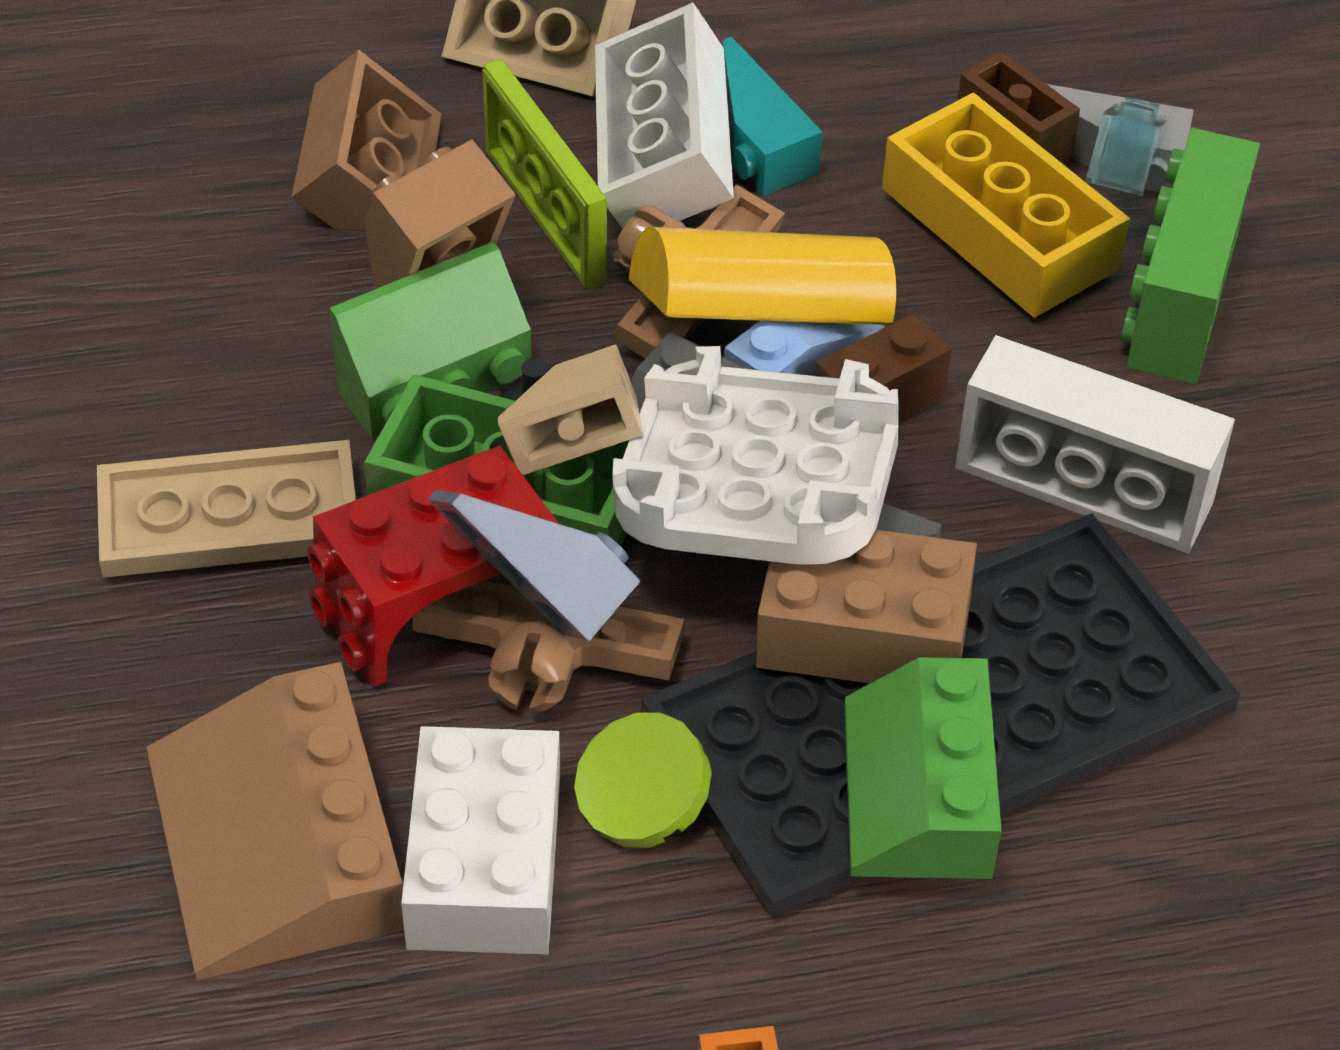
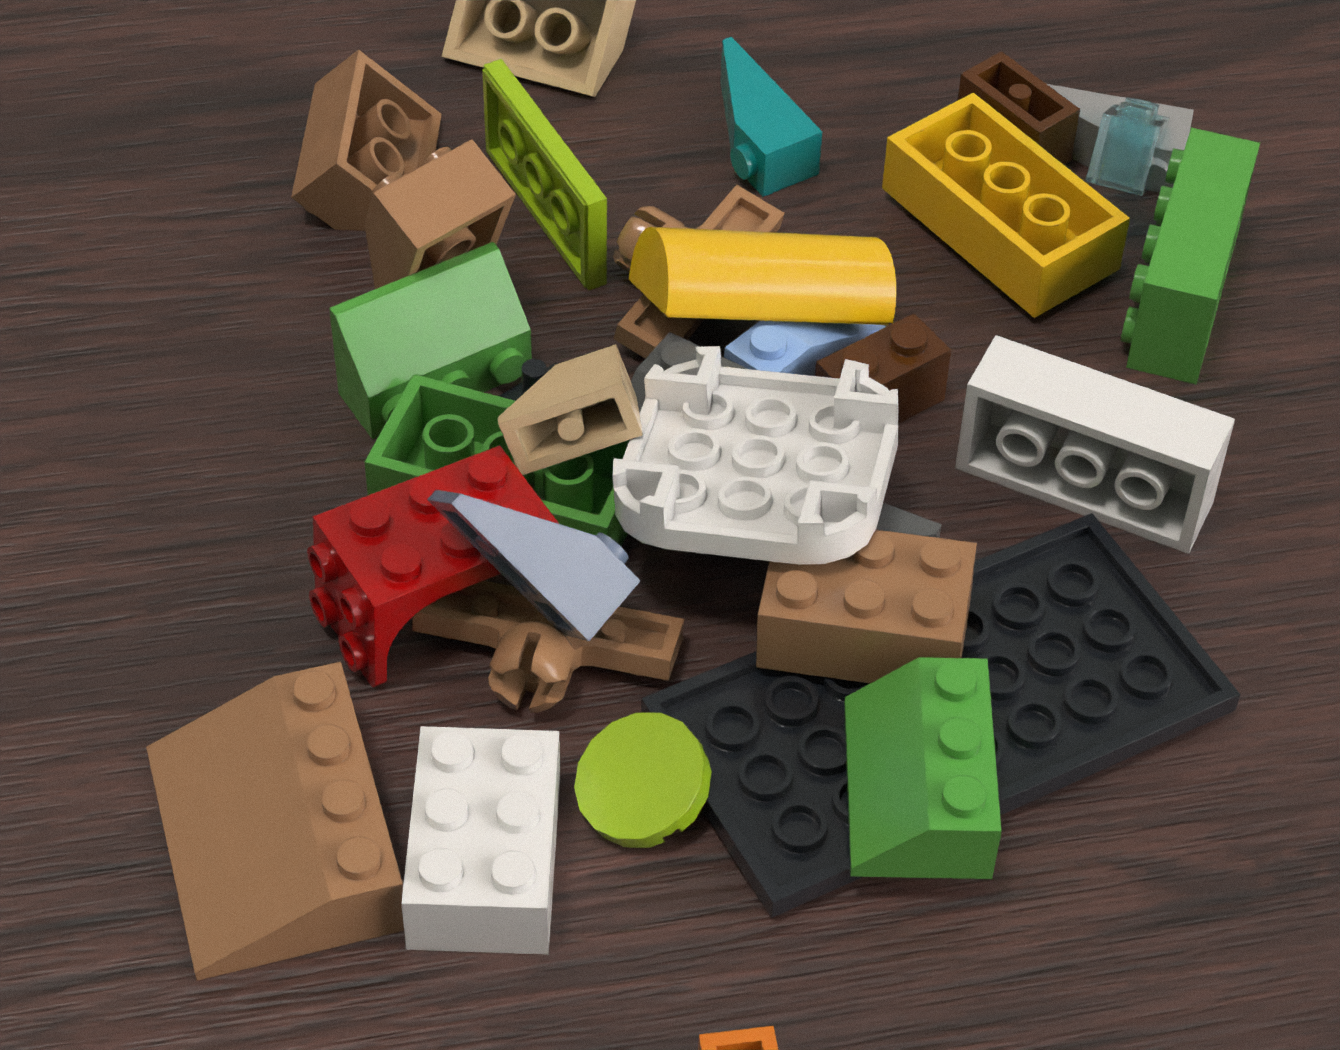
(217, 506): tan plate -> none
(663, 118): white brick -> none

